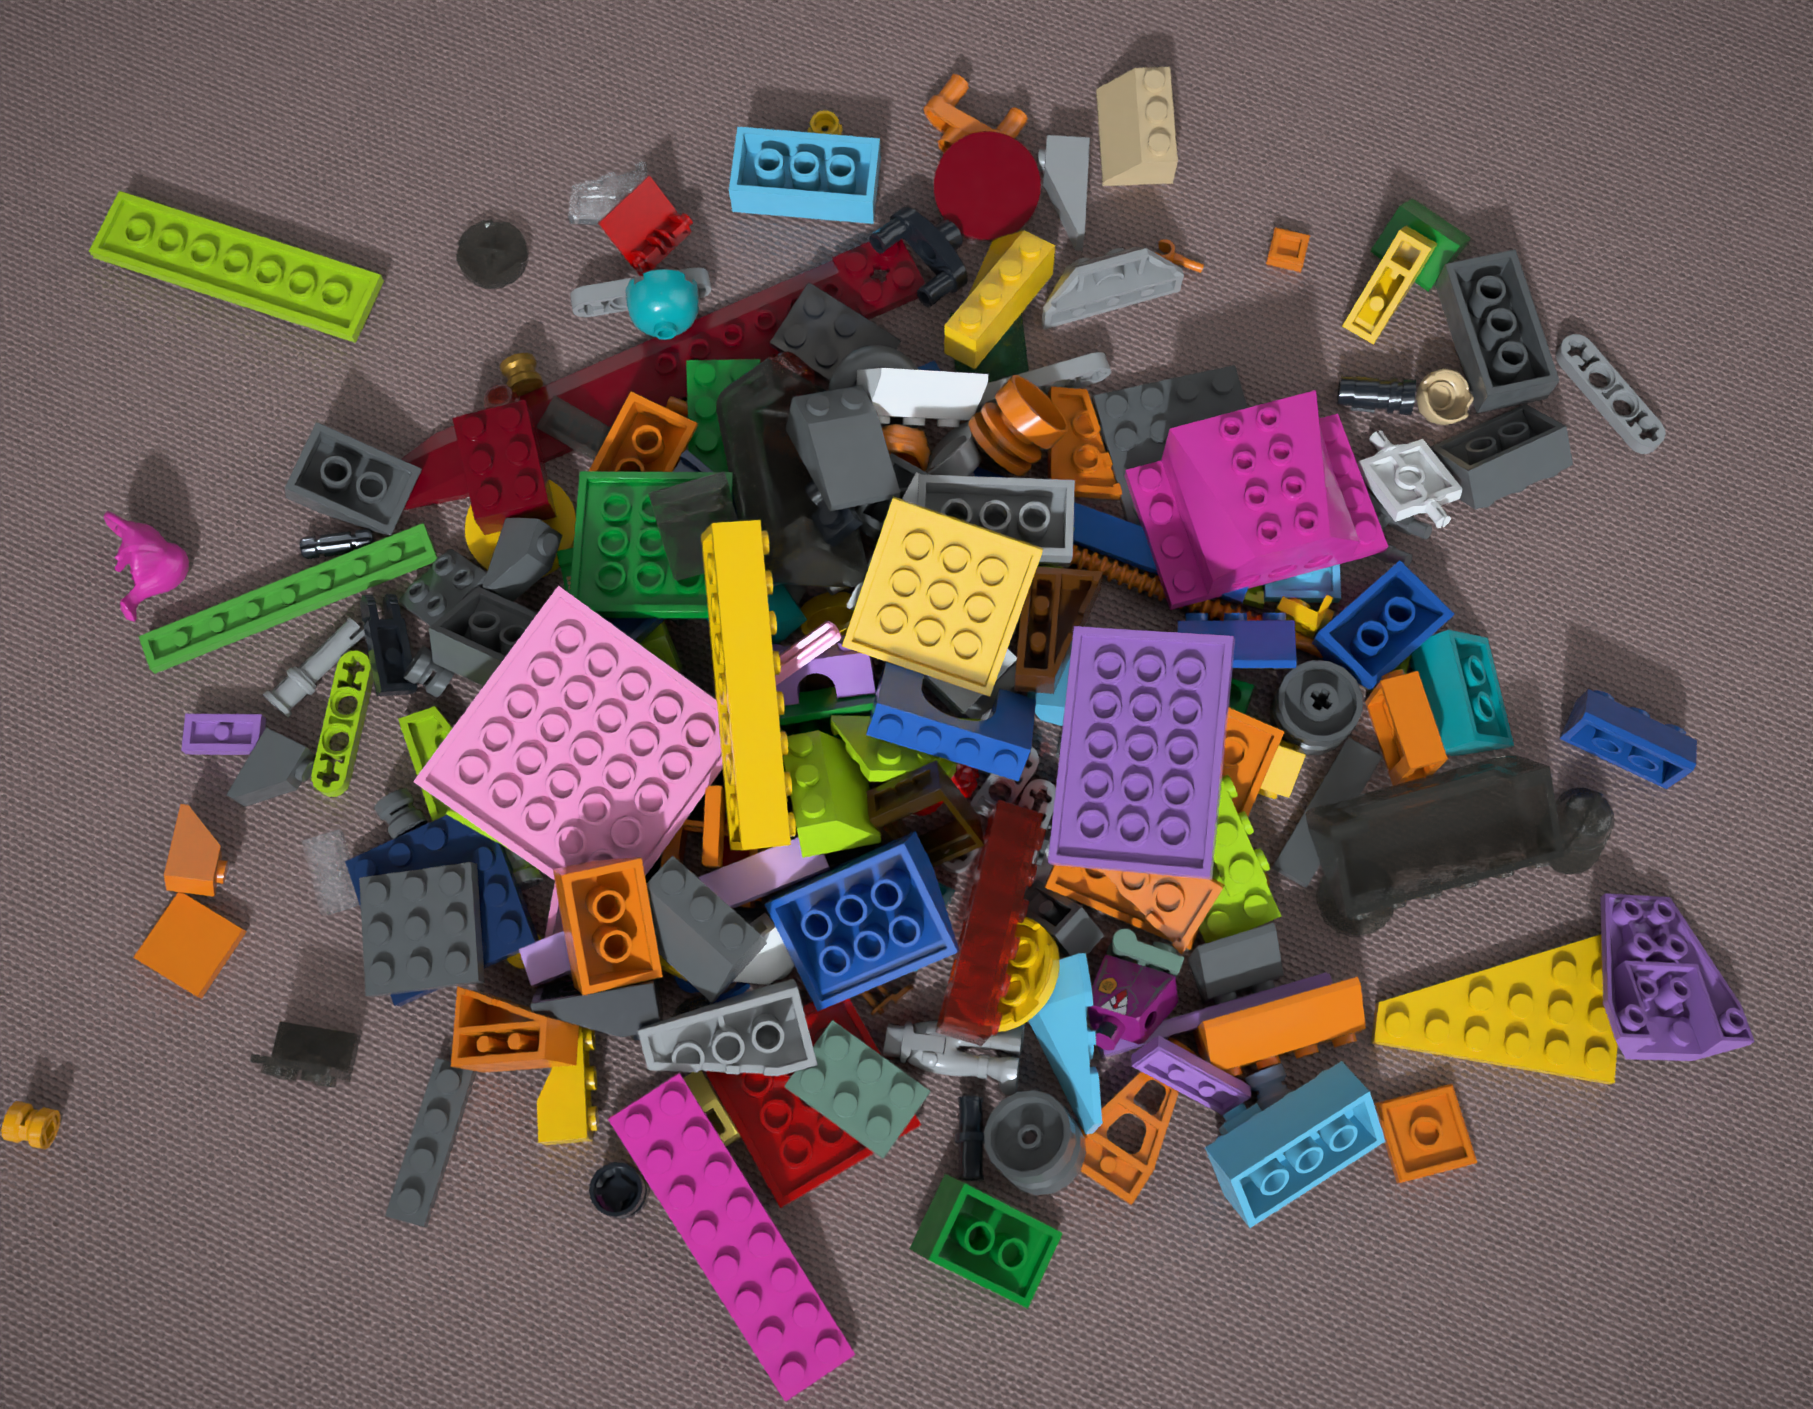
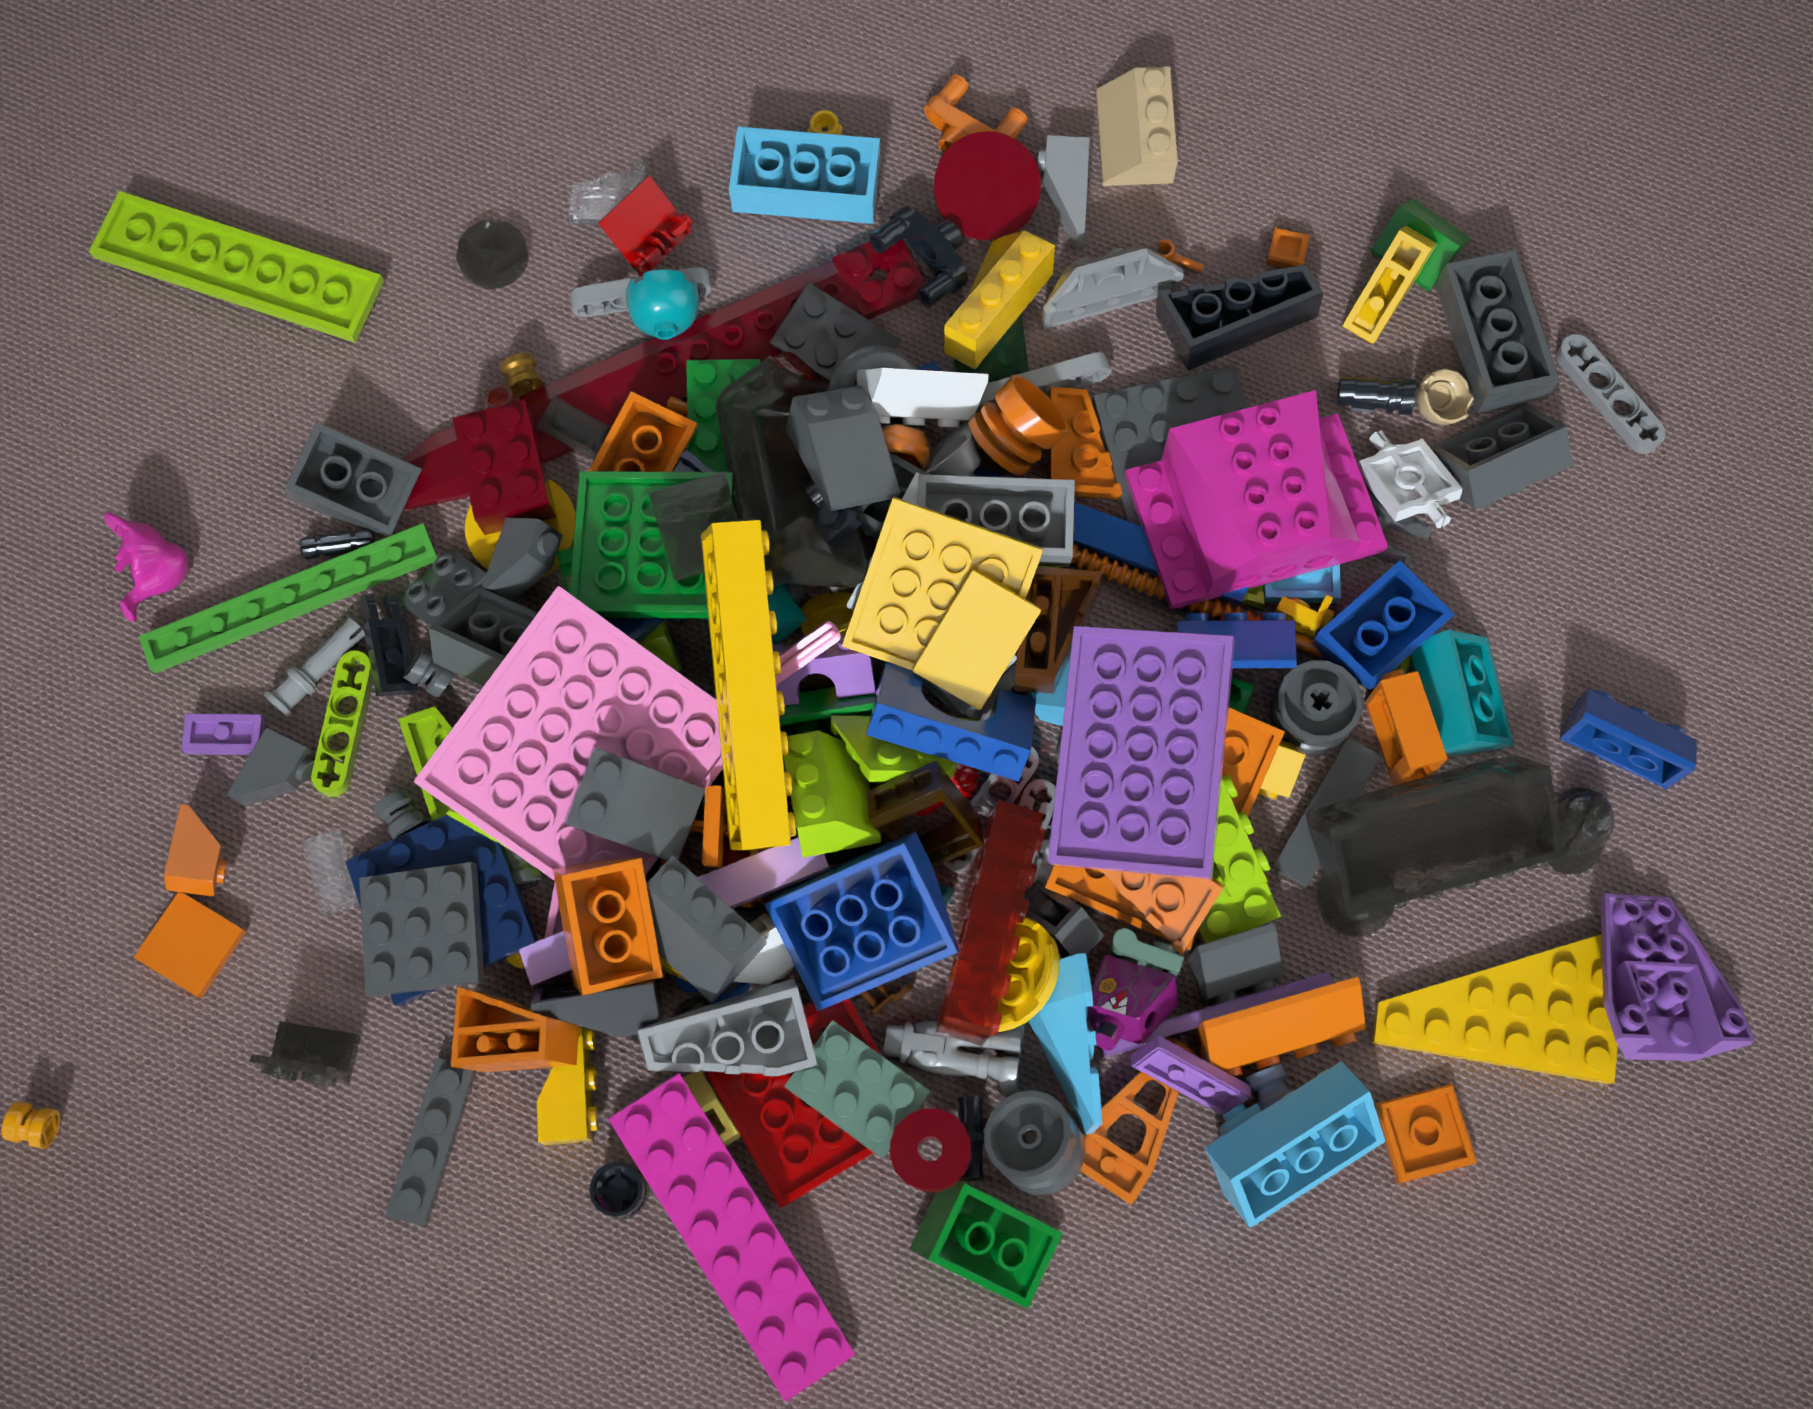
(634, 805): none -> dark grey slope
(913, 1132): none -> dark red tile
(976, 639): none -> yellow tile
(1237, 313): none -> black wedge

